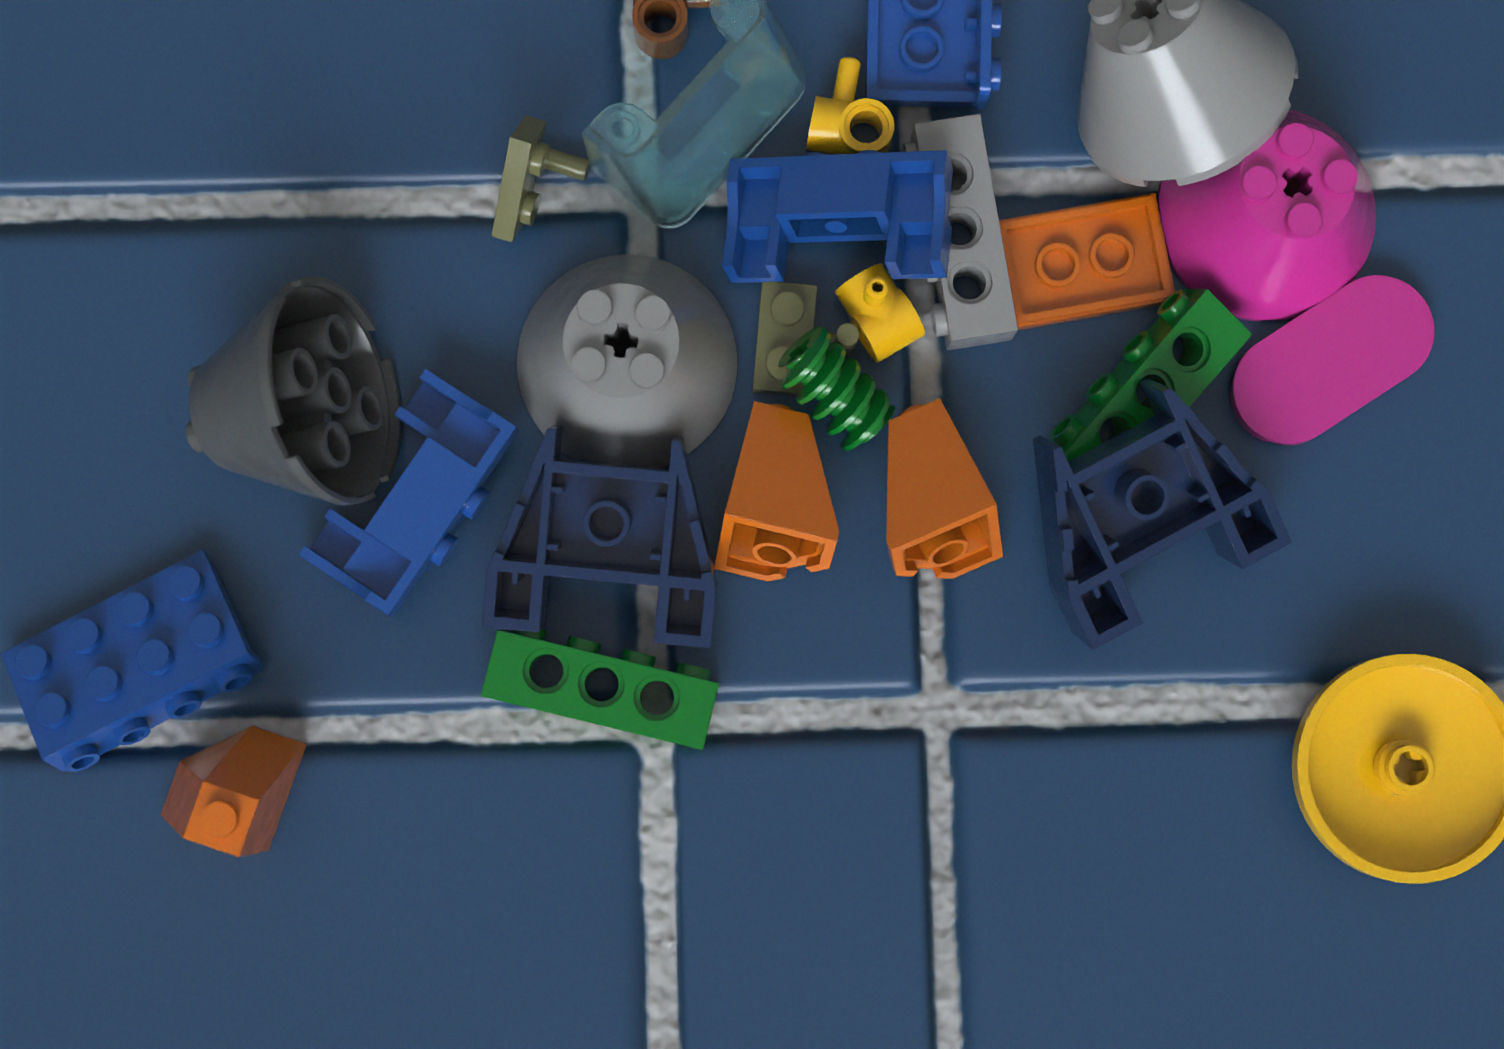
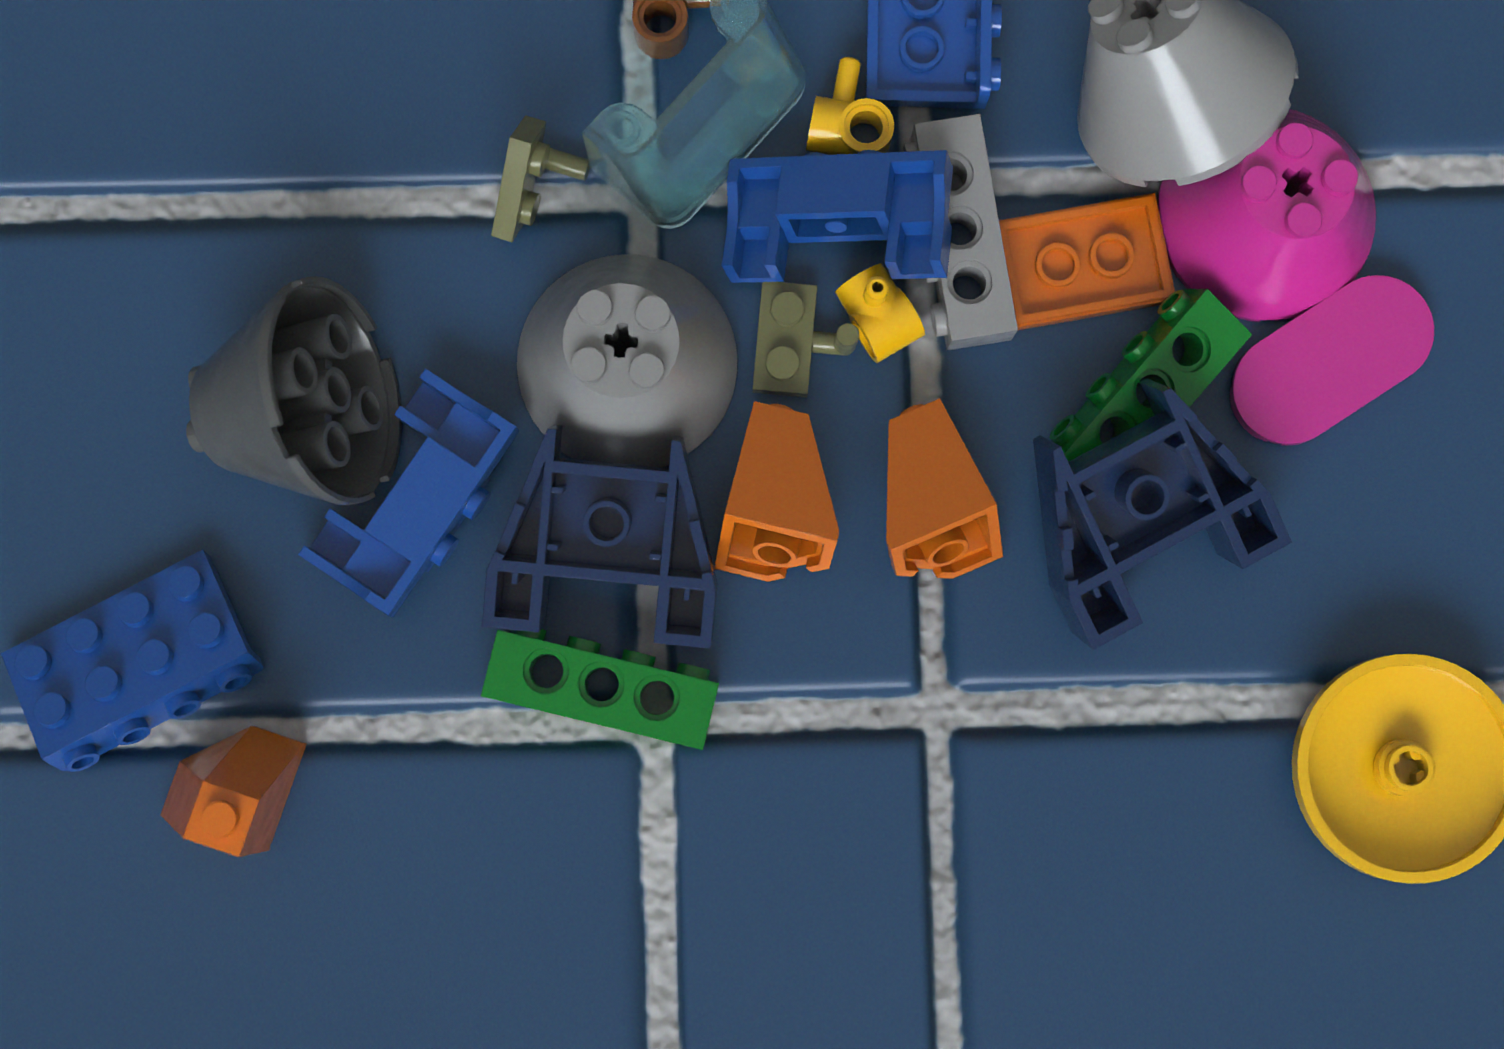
(837, 388): green piece -> none

